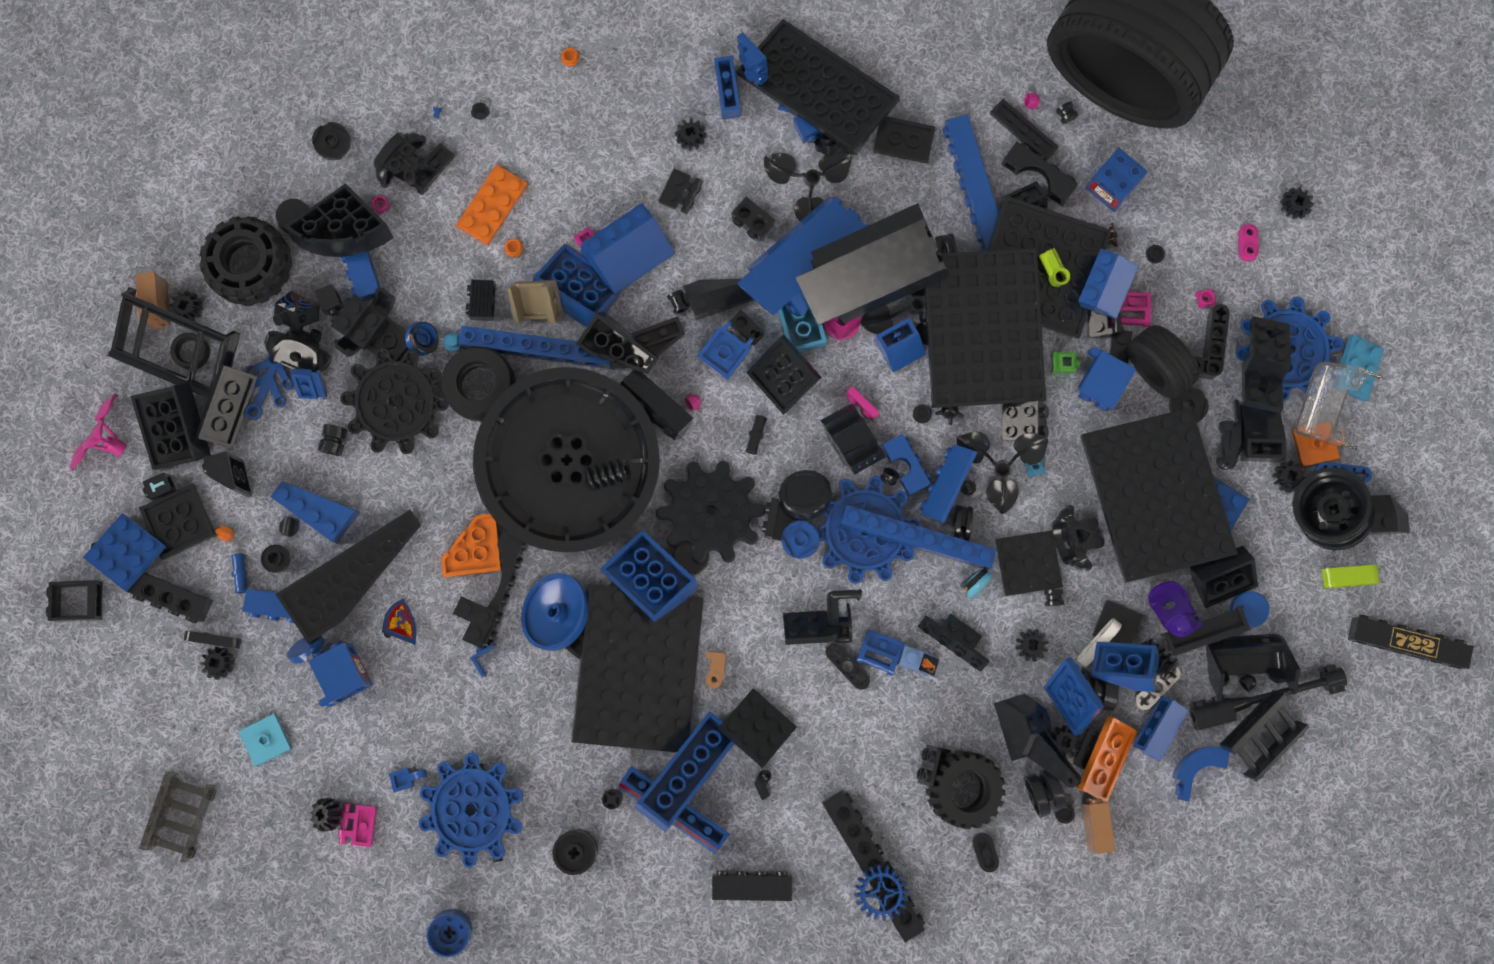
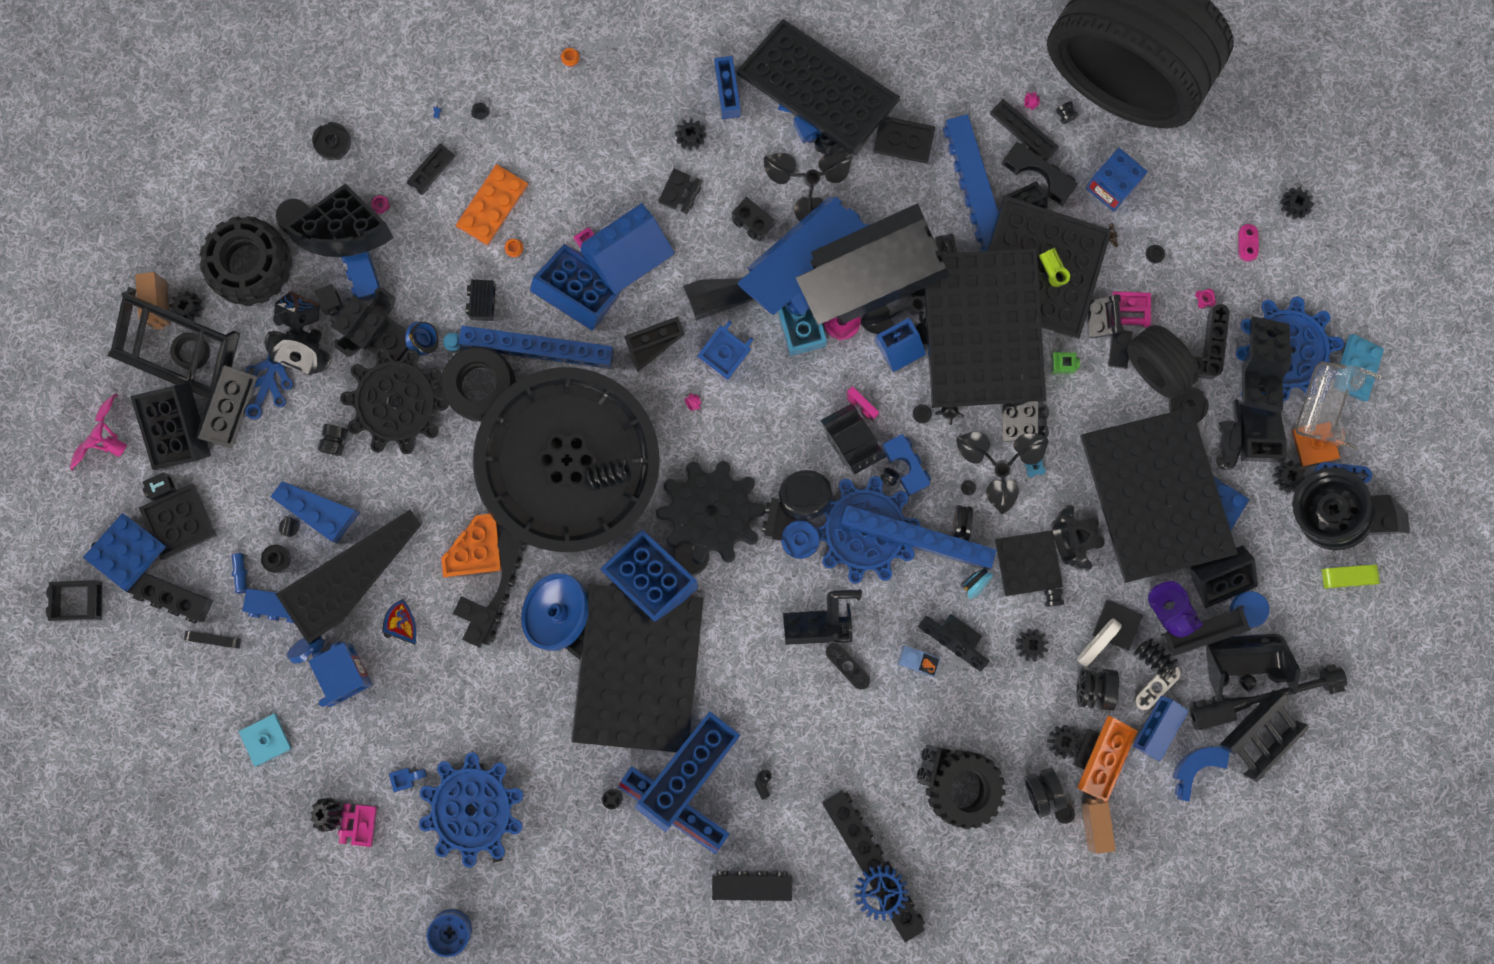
(165, 801): clear smoke fence -> none
(217, 654): black gear -> none
(224, 533): orange plate -> none
(228, 471): black slope -> none
(308, 384): blue plate -> none
(399, 159): black piece -> none
(480, 652): blue bracket -> none
(535, 300): dark tan panel -> none
(563, 852): black wheel -> none
(613, 342): black wedge -> none
(658, 405): black slope -> none
(676, 297): black bush -> none
(715, 677): medium nougat leg -> none
(746, 327): black leg -> none
(753, 60): blue plate -> none
(756, 434): black pin -> none
(757, 728): black plate -> none
(783, 374): black plate -> none
(883, 646): blue plate -> none
(948, 483): blue slope -> none
(985, 852): black plate -> none
(1027, 734): black slope -> none
(1073, 696): blue plate -> none
(1104, 380): blue container -> none
(1108, 284): blue slope -> none
(1126, 665): blue slope -> none
(1410, 643): black brick -> none

